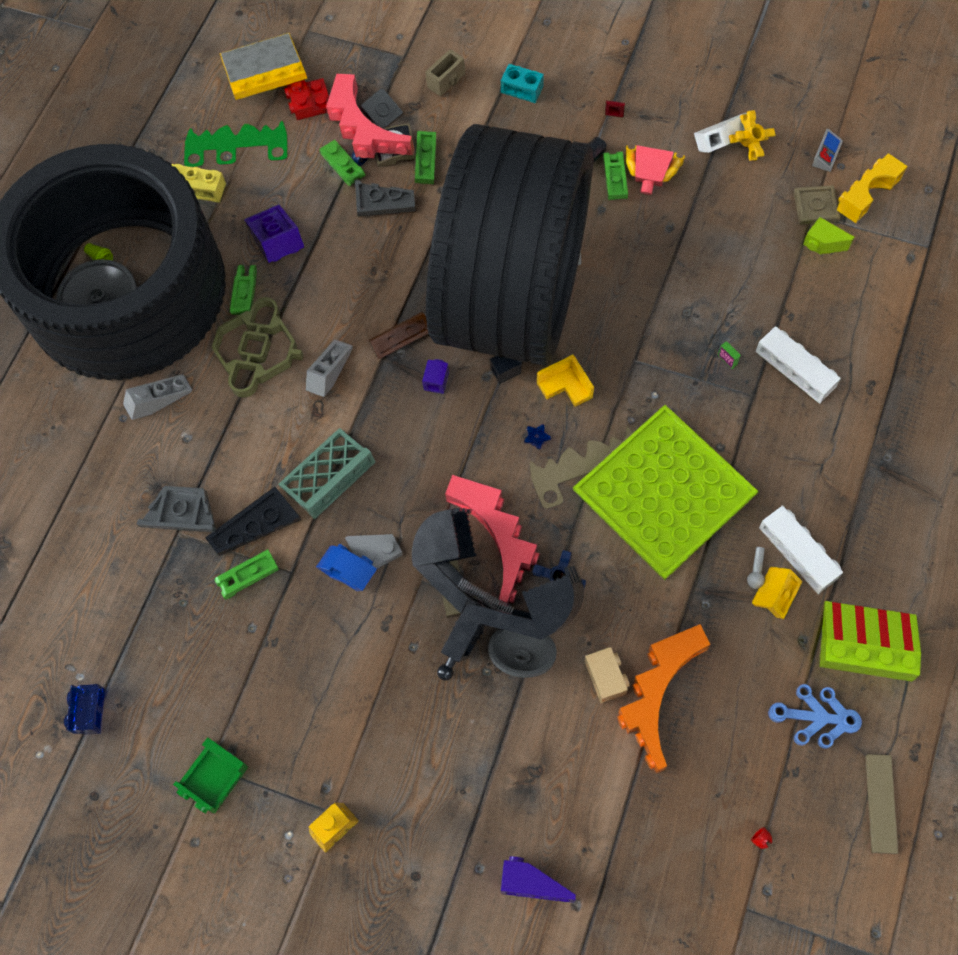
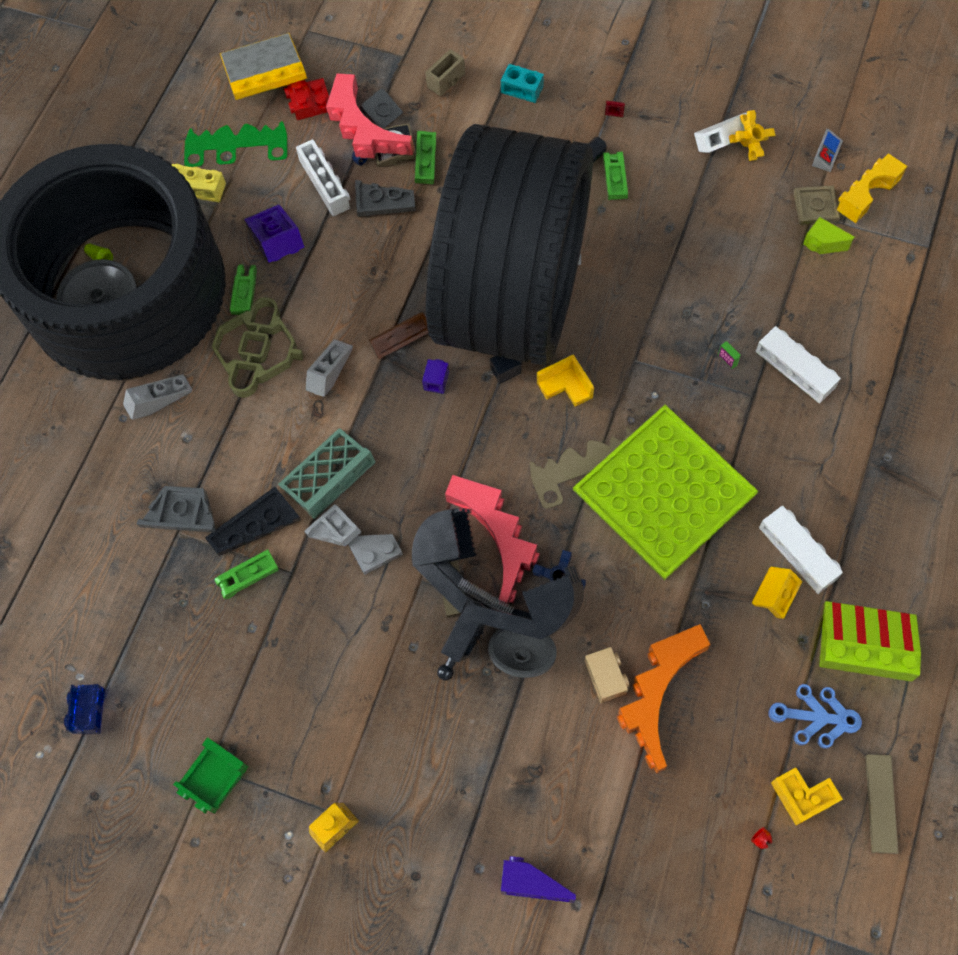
(323, 178): none -> white brick
(333, 527): none -> light grey wing
(341, 162): bright green plate -> none
(347, 567): blue brick -> none
(537, 442): clear blue plate -> none
(652, 166): coral torso -> none
(756, 578): light grey bar -> none
(800, 800): none -> yellow panel

